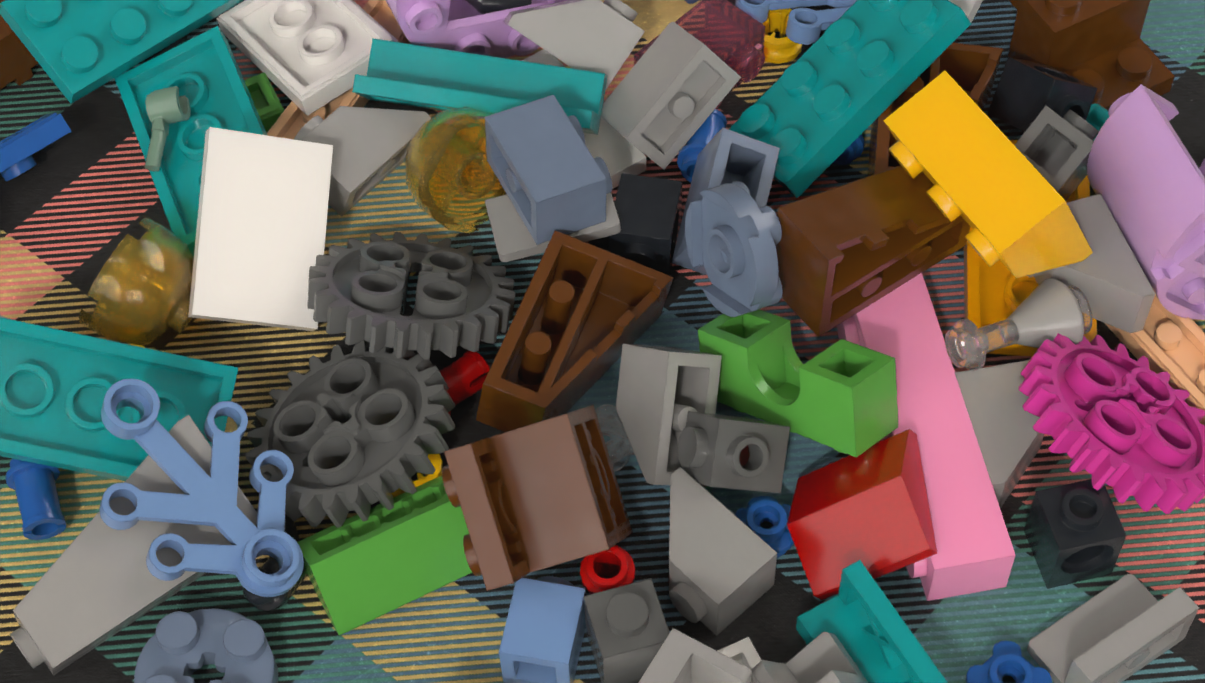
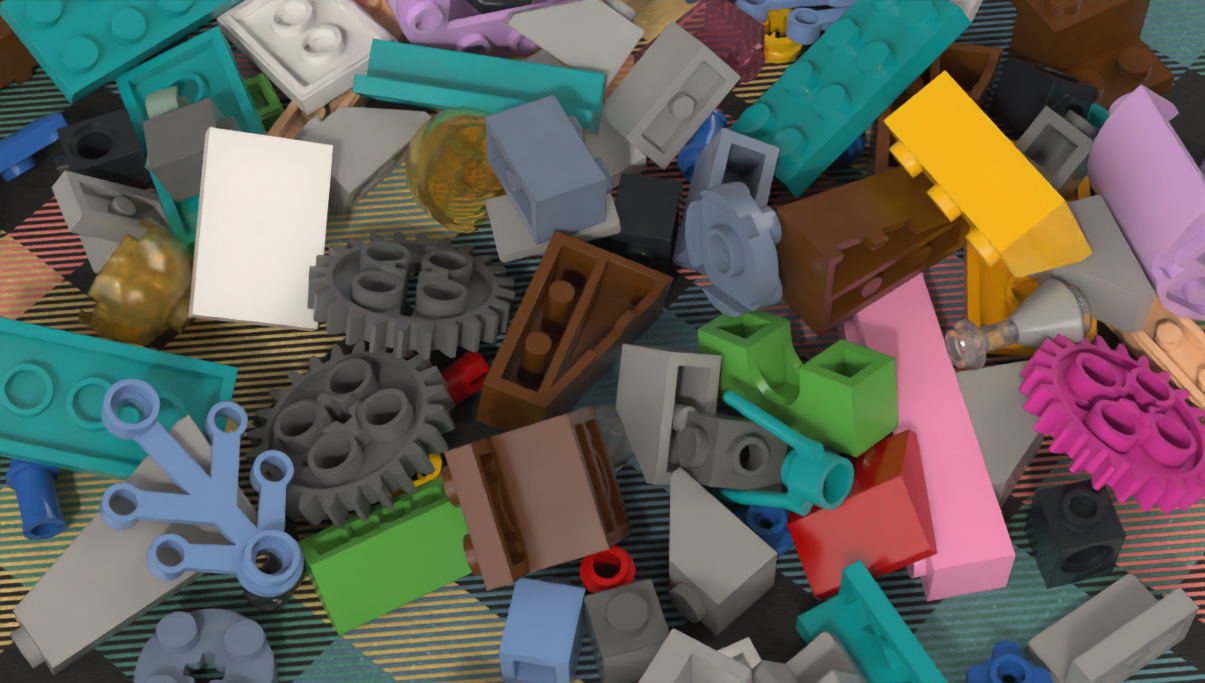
(104, 150): none -> black brick
(104, 213): none -> light grey slope
(177, 145): none -> dark grey brick
(808, 470): none -> teal plant

